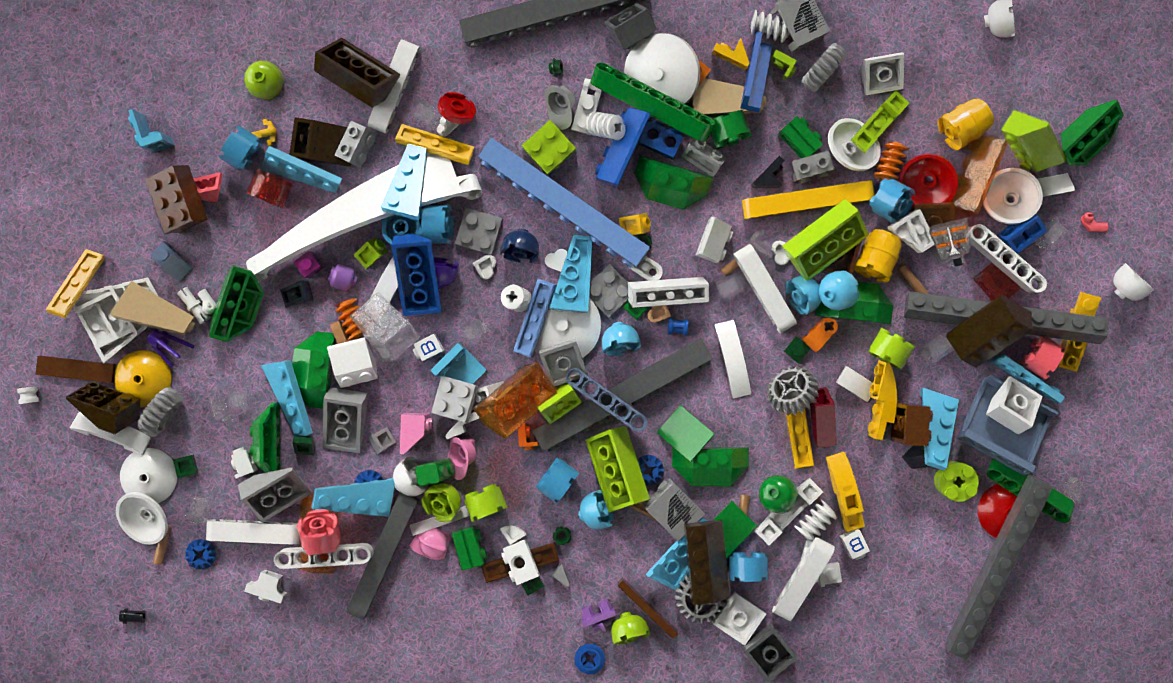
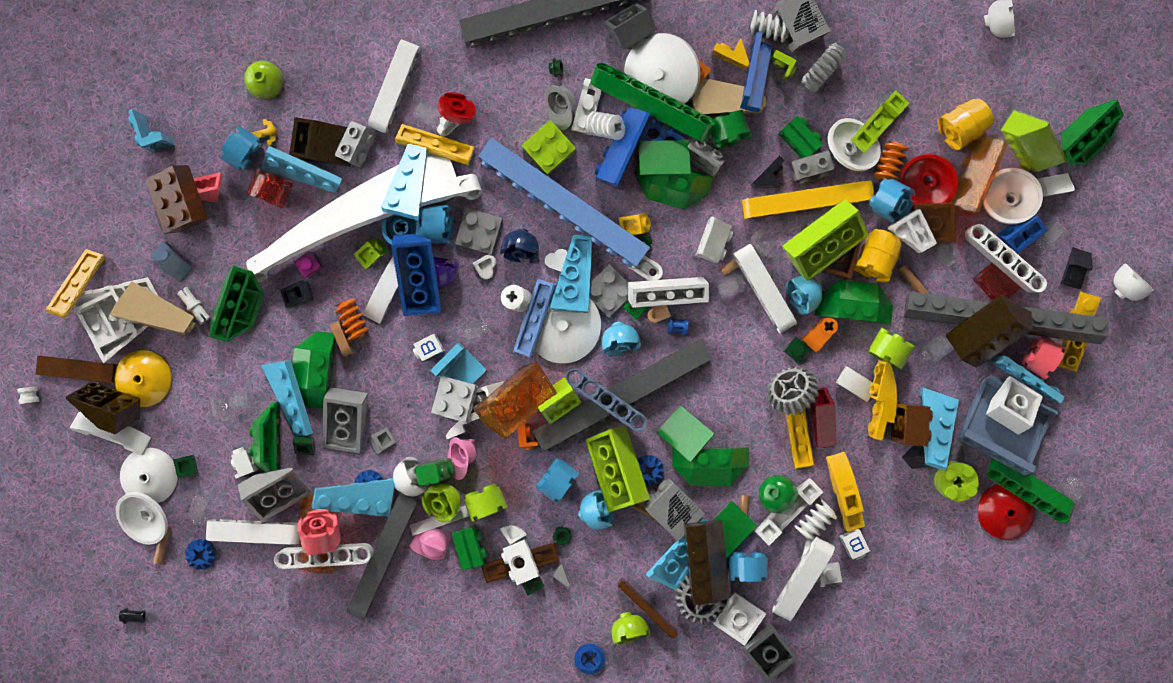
(160, 341): dark purple plant -> none
(160, 412): light grey gear -> none
(208, 303): white arm -> none
(267, 587): white brick -> none
(342, 277): medium lavender head -> none
(352, 362): white slope -> none
(355, 72): dark brown slope -> none
(384, 327): clear slope -> none
(413, 429): bright pink slope -> none
(560, 359): light grey plate -> none
(590, 617): medium lavender hips -> none
(664, 157): none -> green window
(733, 359): white slope -> none
(780, 256): white tile -> none
(838, 290): medium azure cylinder -> none
(883, 73): white slope -> none
(952, 240): clear torso -> none
(998, 566): dark grey brick -> none
(1076, 268): none -> black slope
(1091, 225): coral arm -> none

